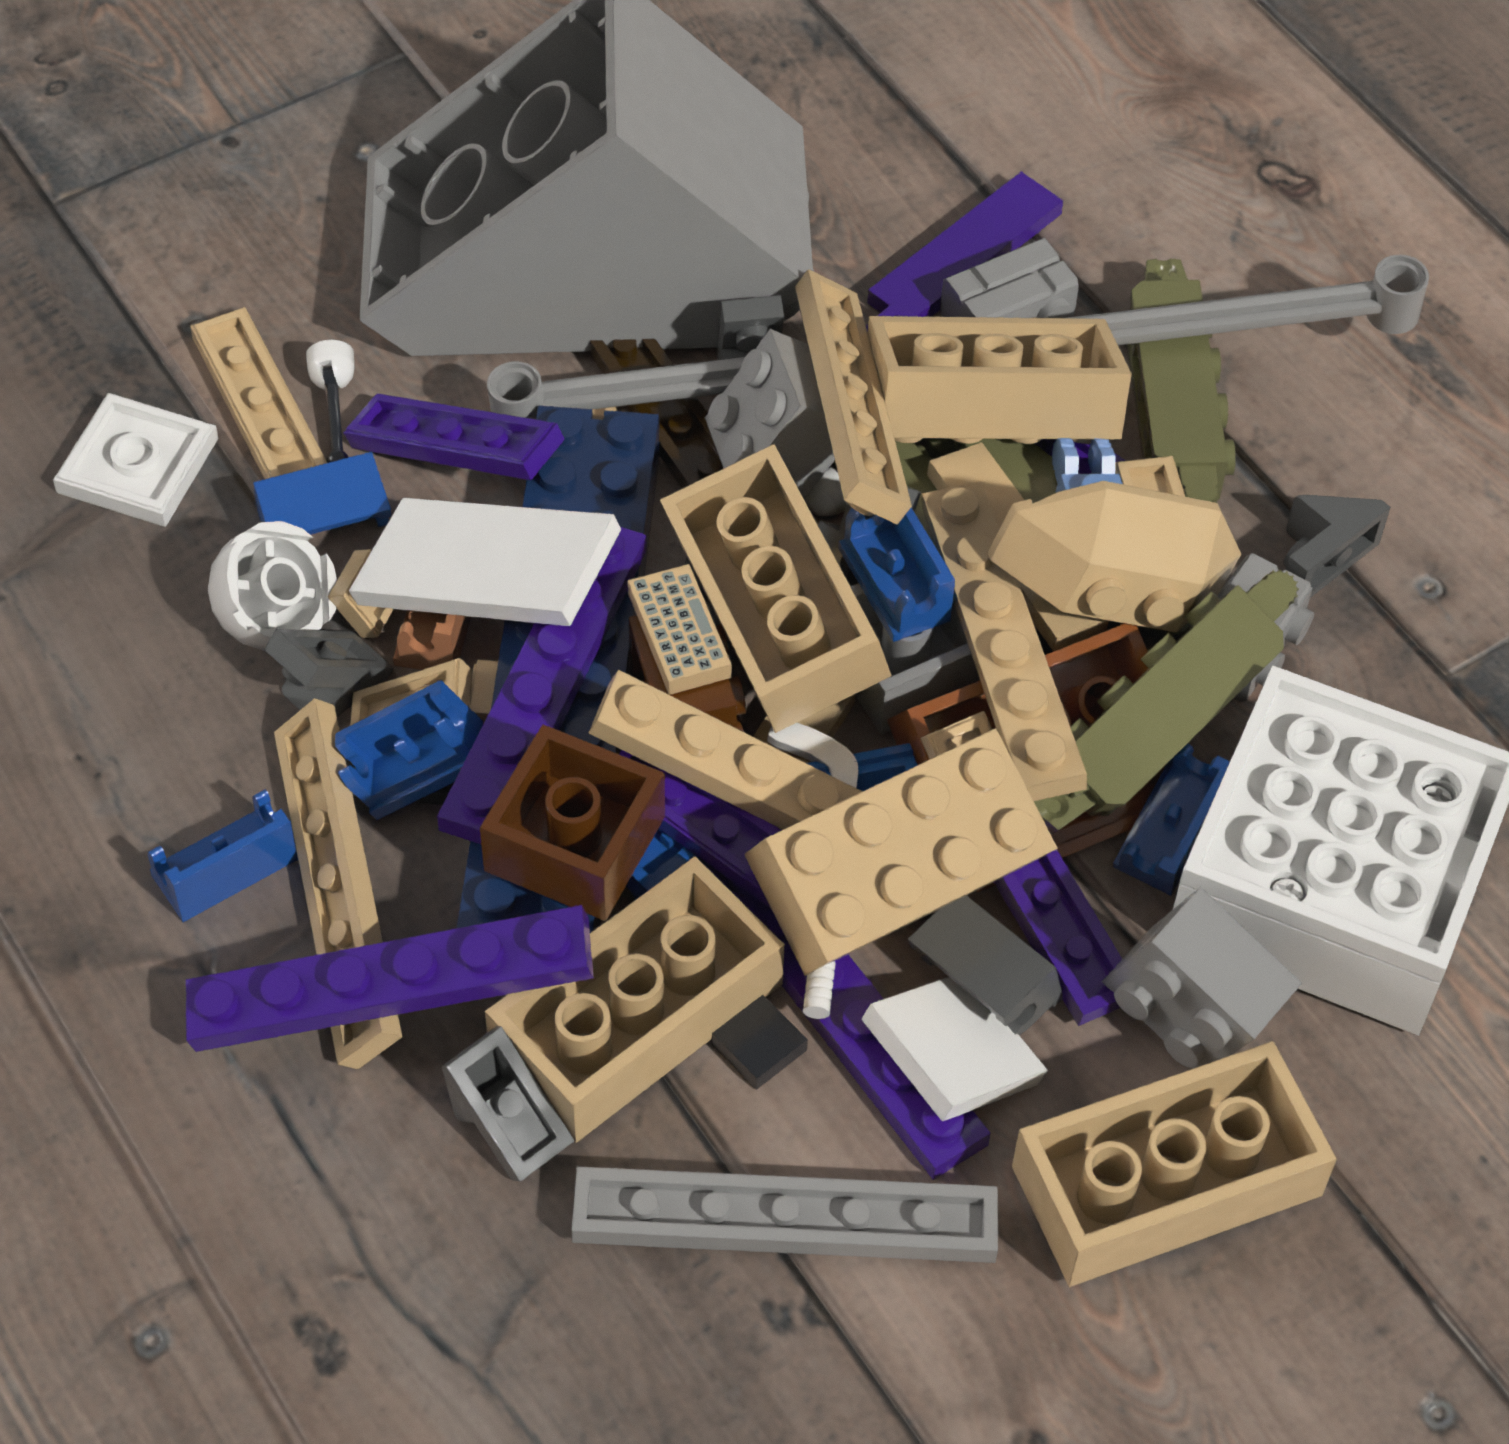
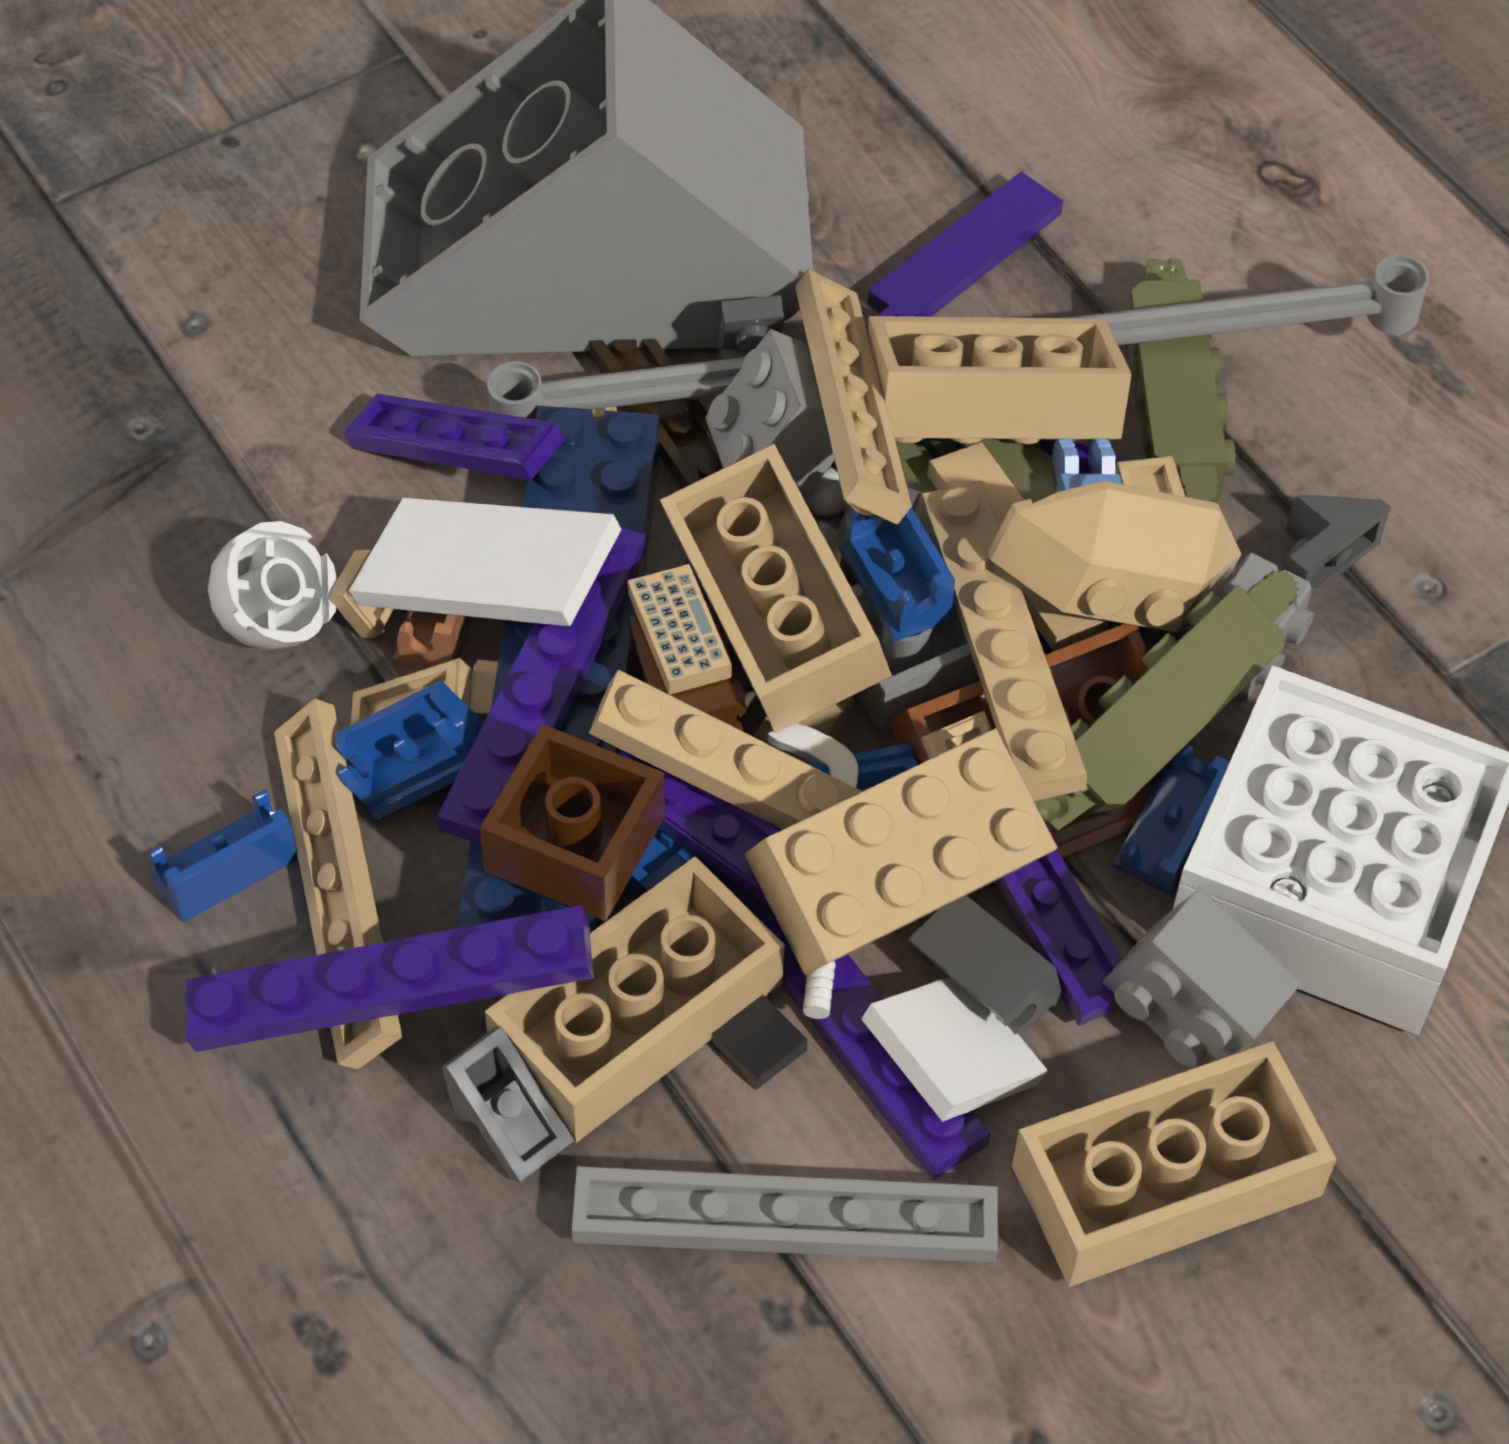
(136, 459): white tile -> none
(256, 394): tan tile -> none
(325, 495): blue hinge -> none
(326, 666): dark grey slope -> none
(331, 368): hinge -> none
(1014, 285): light grey brick -> none

